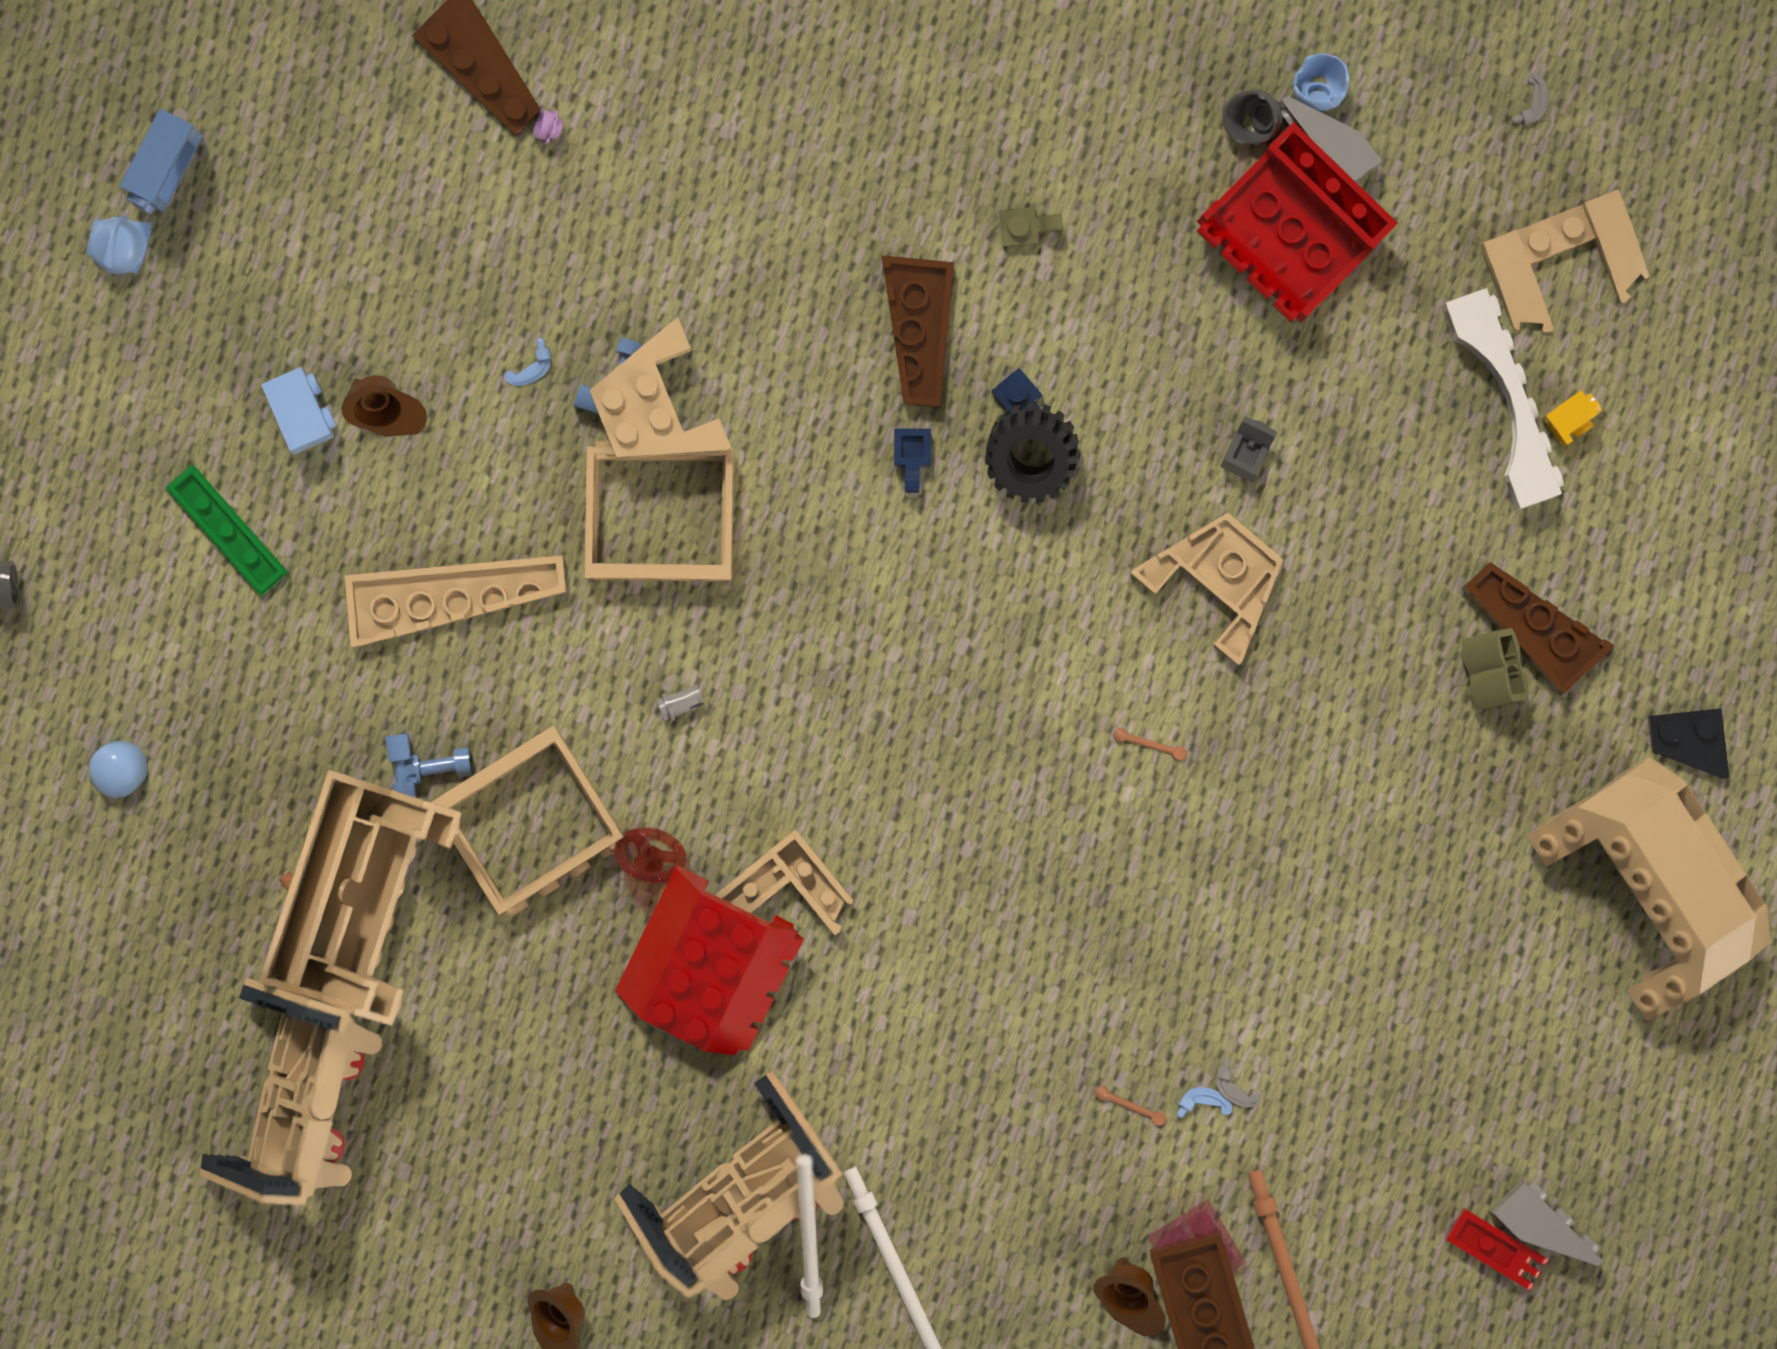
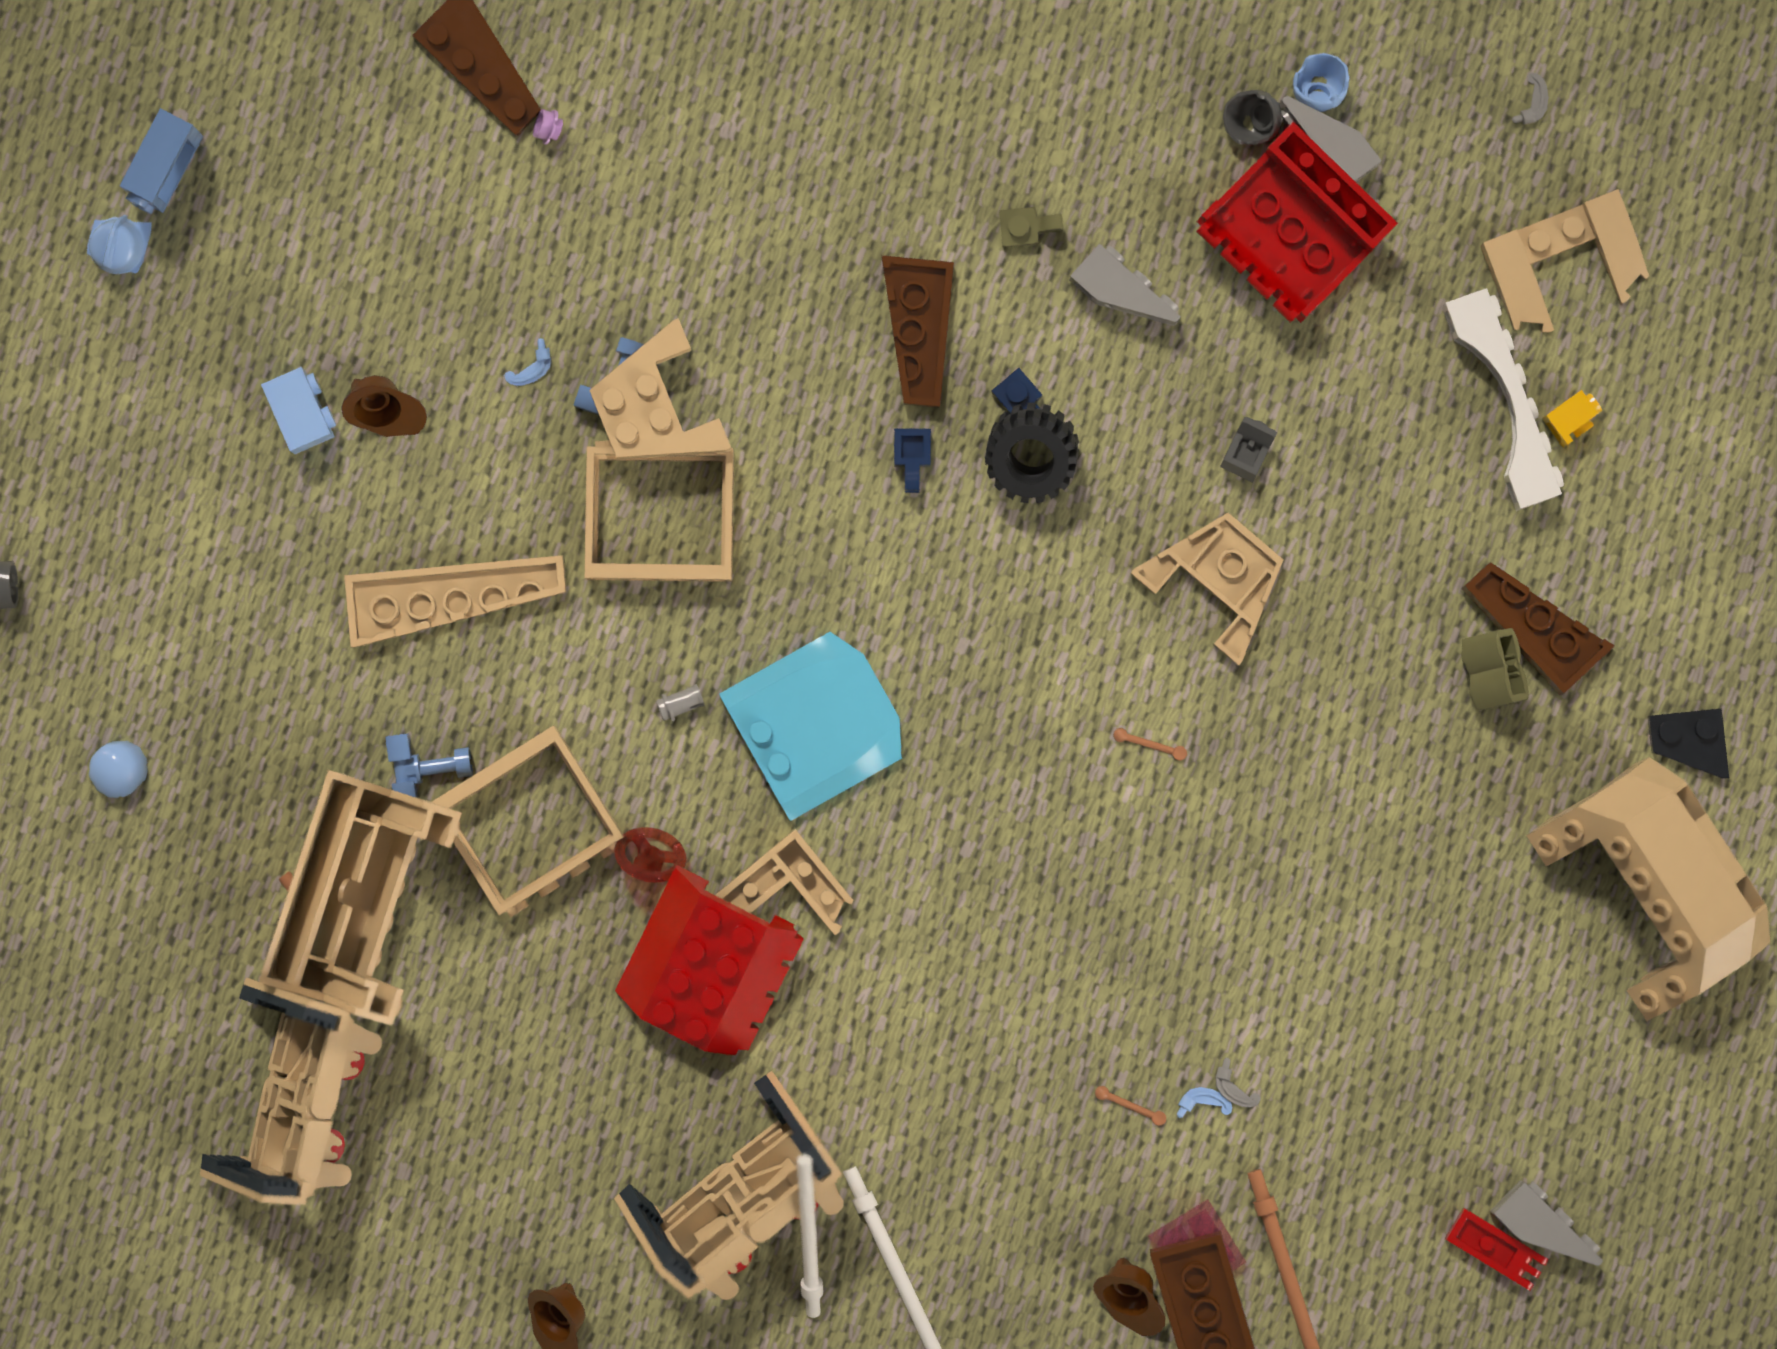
(227, 530): green tile -> none
(816, 723): none -> medium azure wedge
(1114, 286): none -> light grey slope

